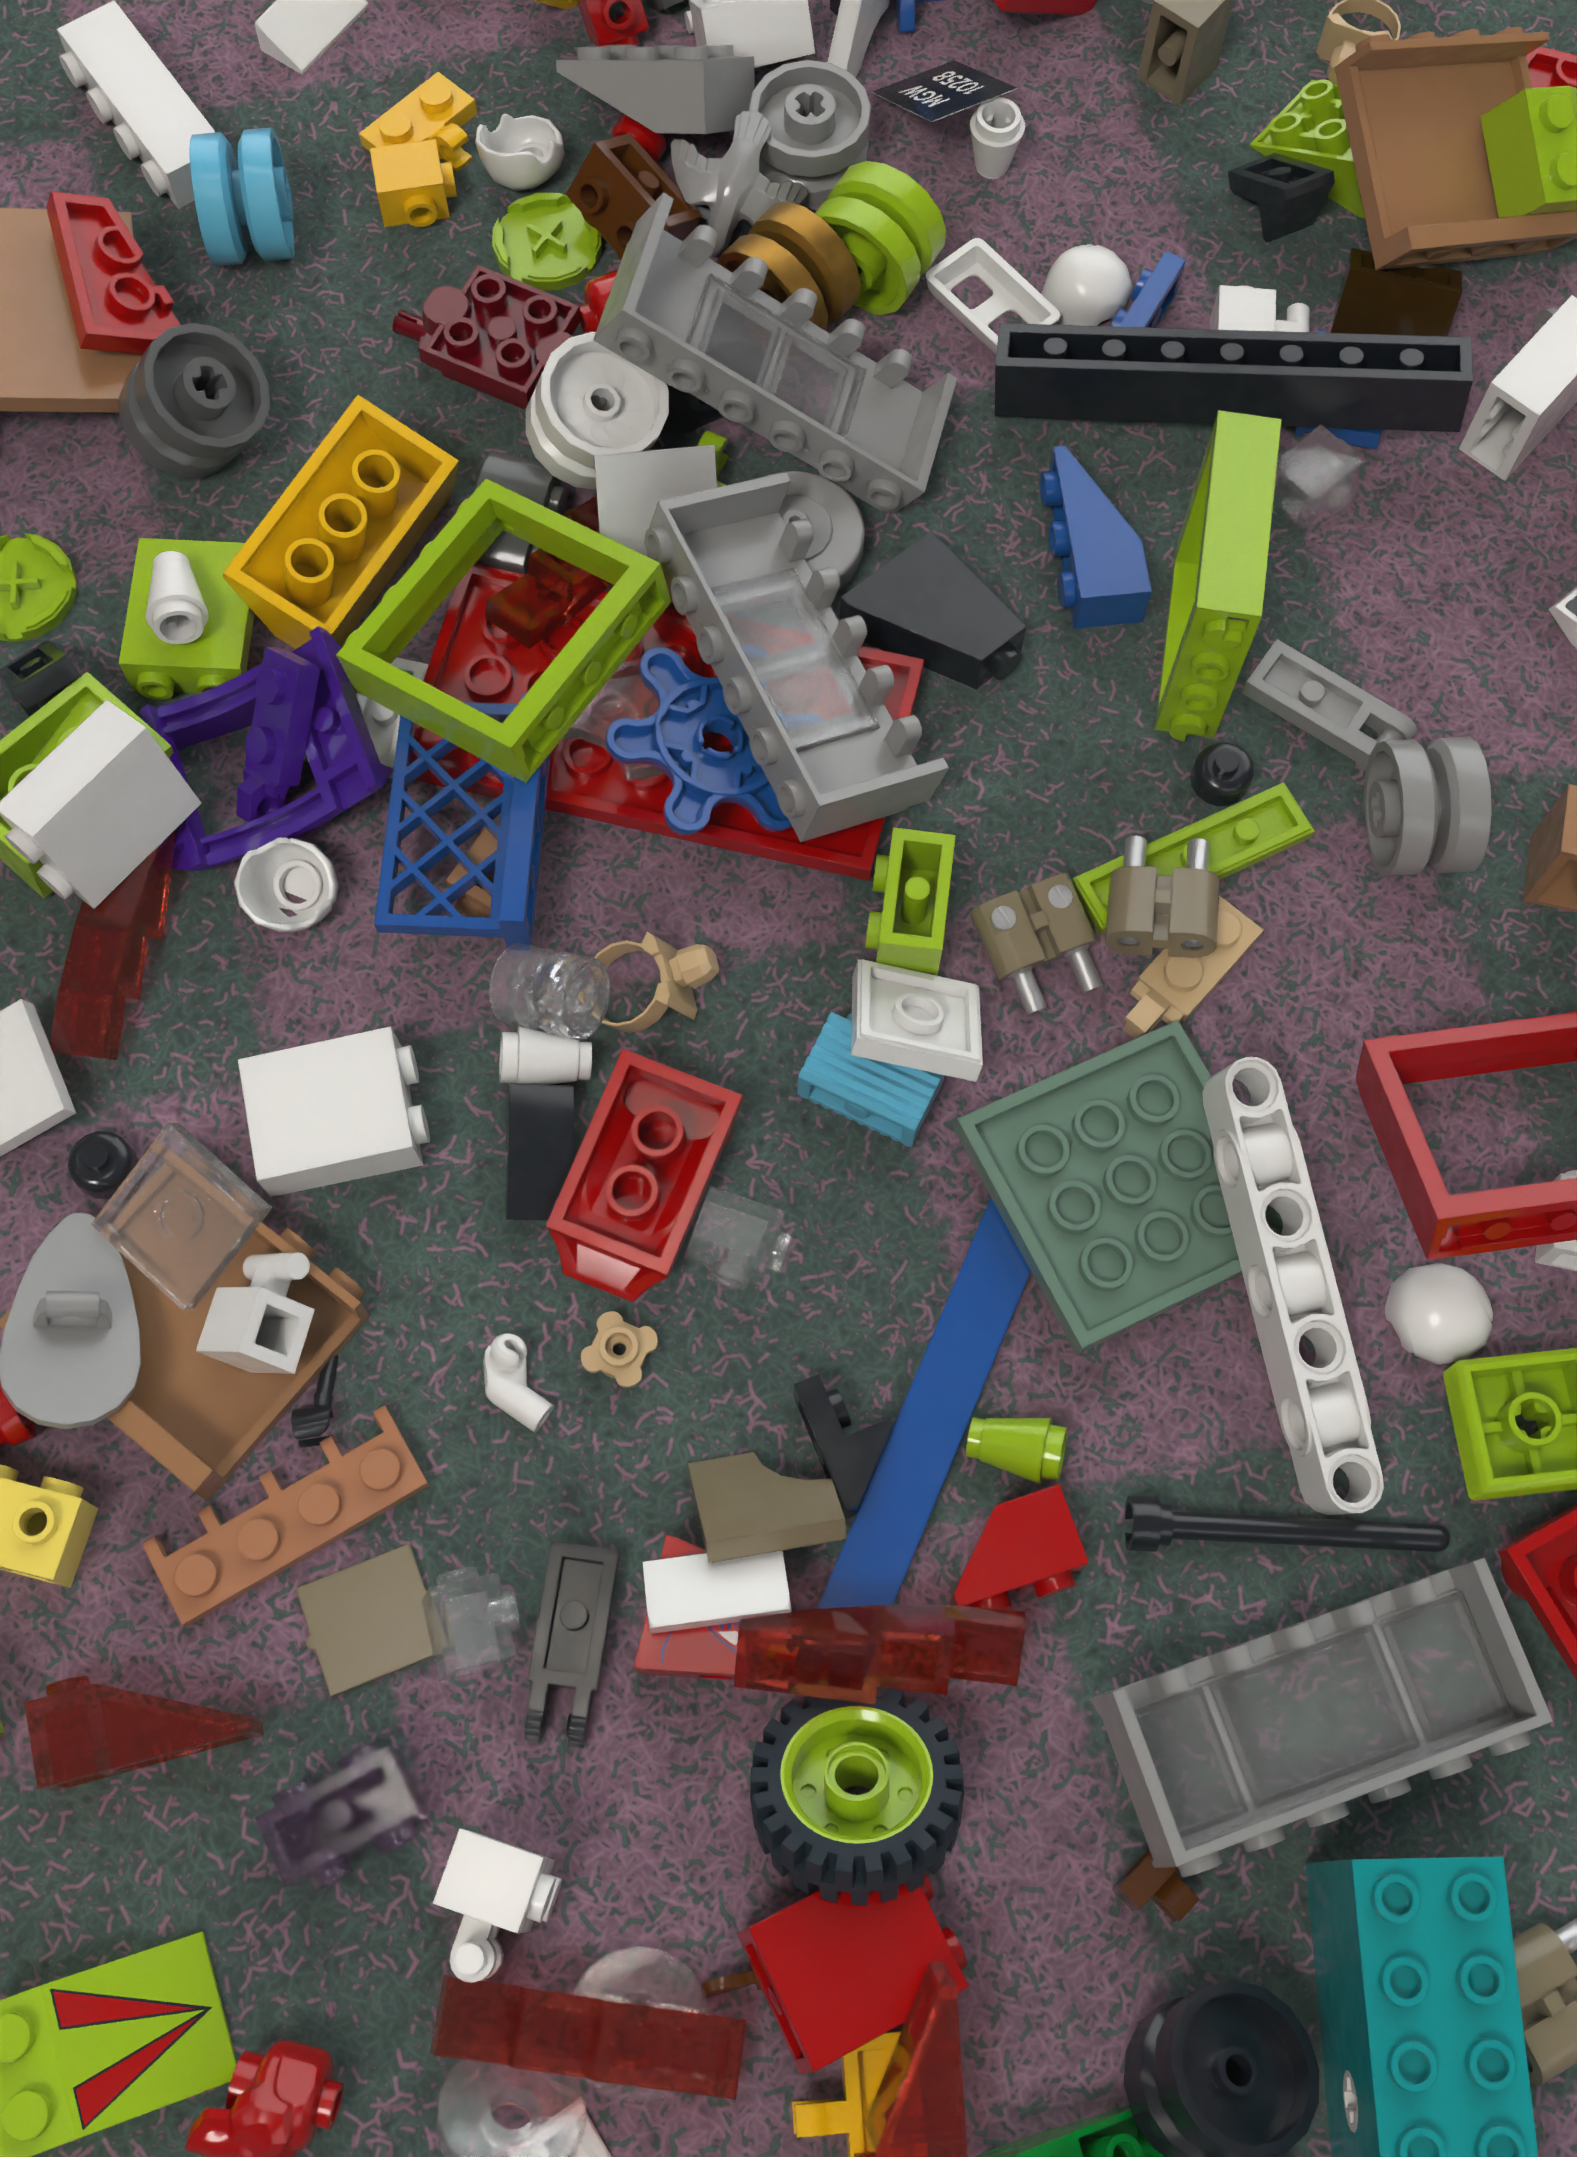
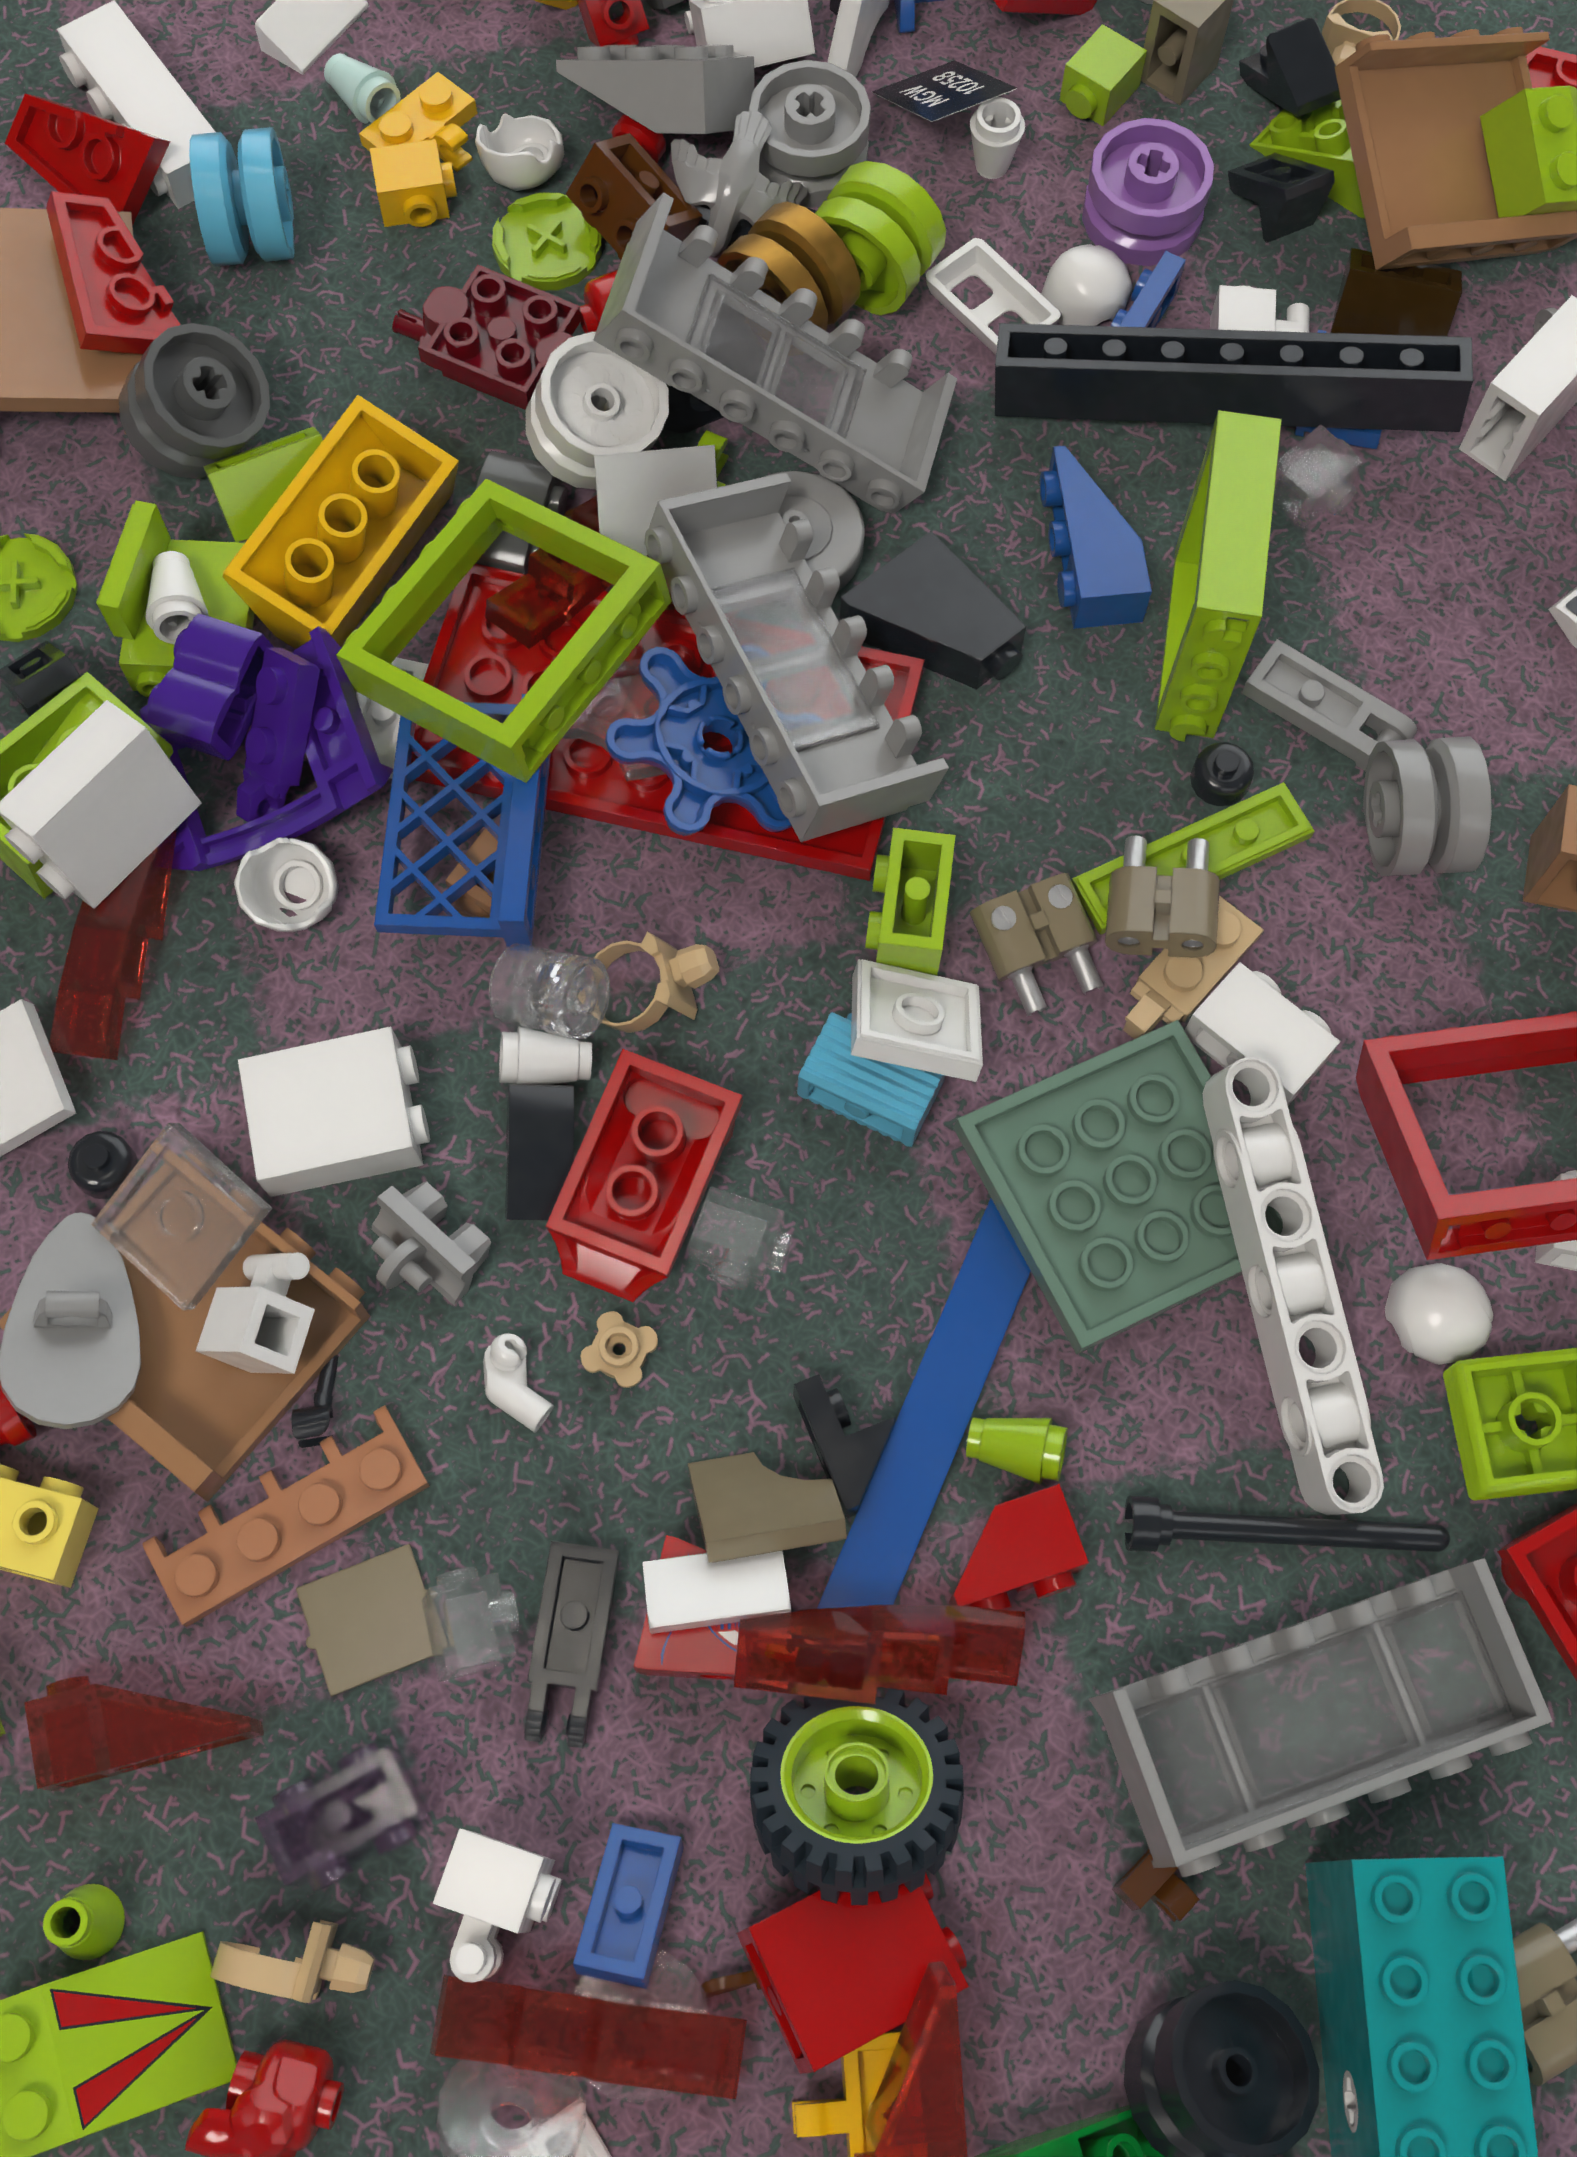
(86, 152): none -> red wing
(100, 1922): none -> lime cone
(129, 574): none -> lime tile
(211, 688): none -> dark purple brick
(255, 479): none -> lime brick
(298, 1980): none -> tan piece
(361, 87): none -> light aqua cone
(419, 1250): none -> light grey hips
(629, 1906): none -> blue plate
(1102, 75): none -> lime brick
(1147, 190): none -> medium lavender wheel
(1254, 1020): none -> white brick
(1294, 69): none -> black slope

